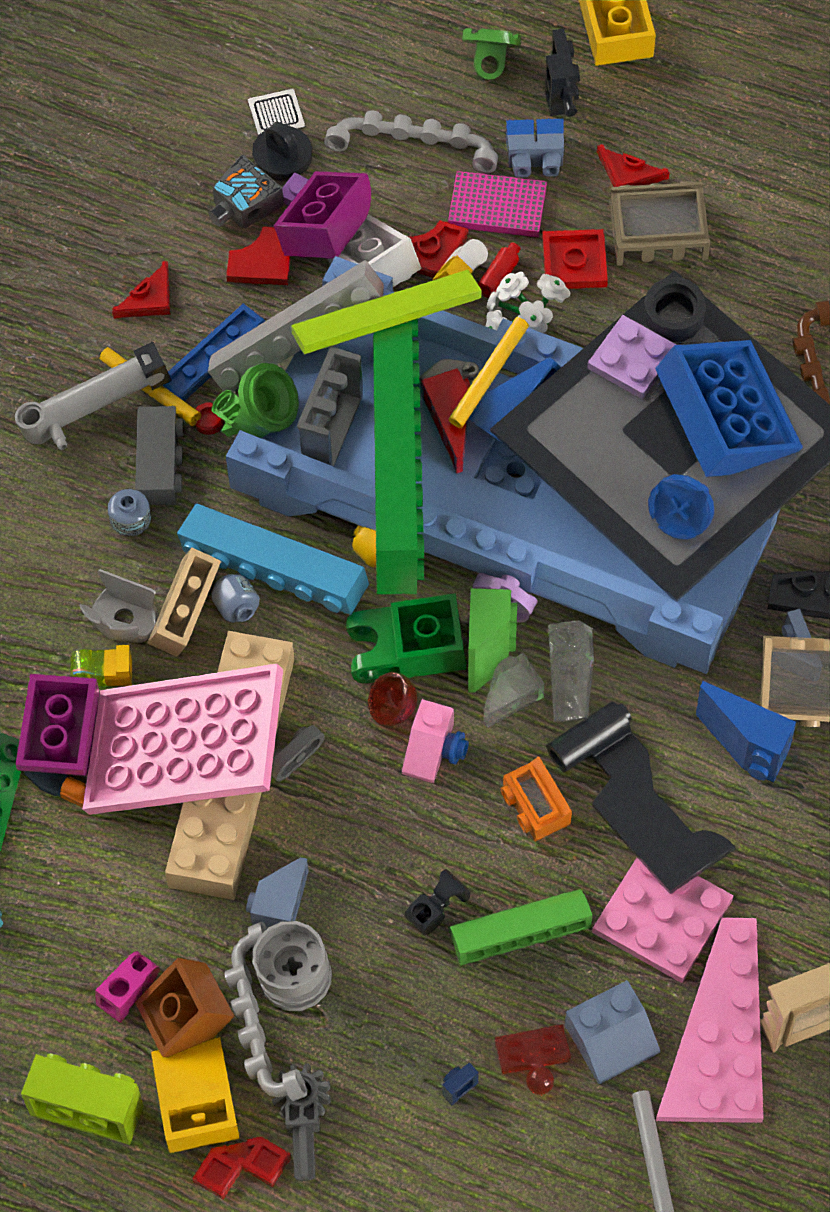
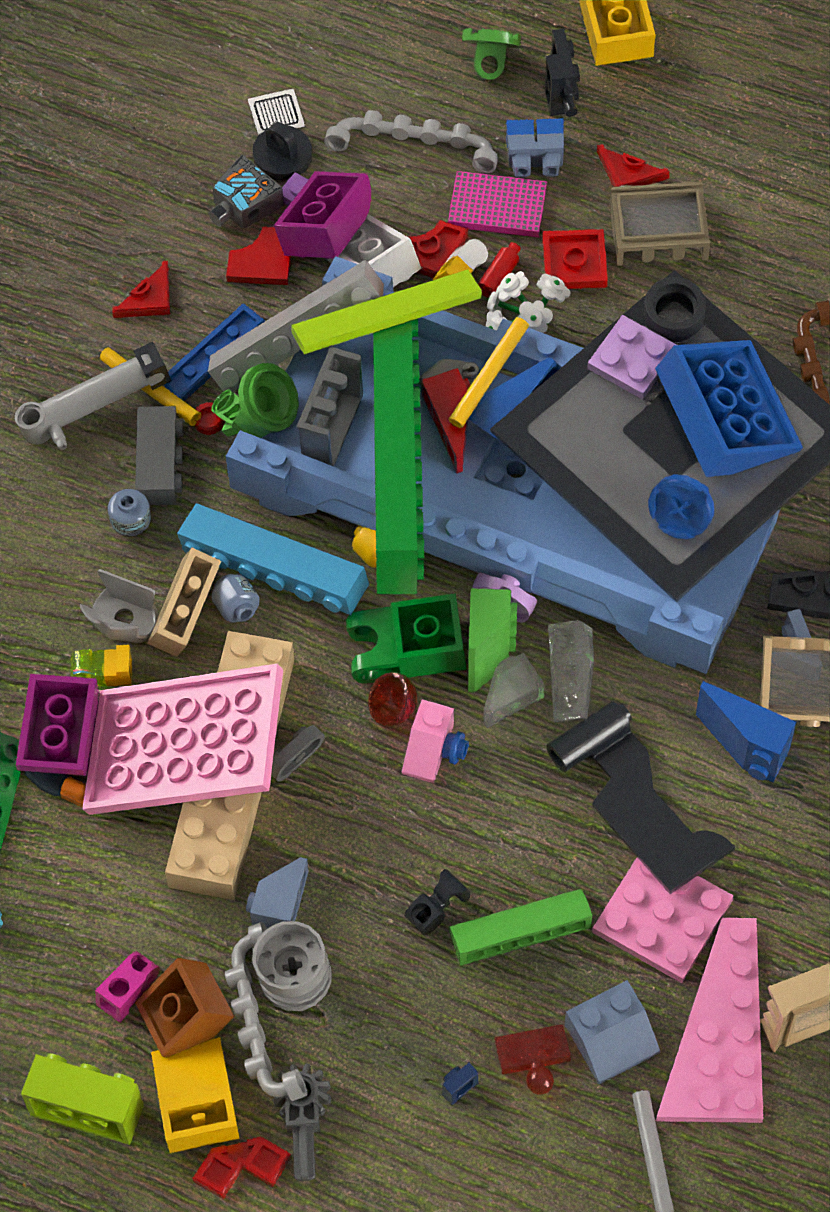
(536, 799): orange window -> none

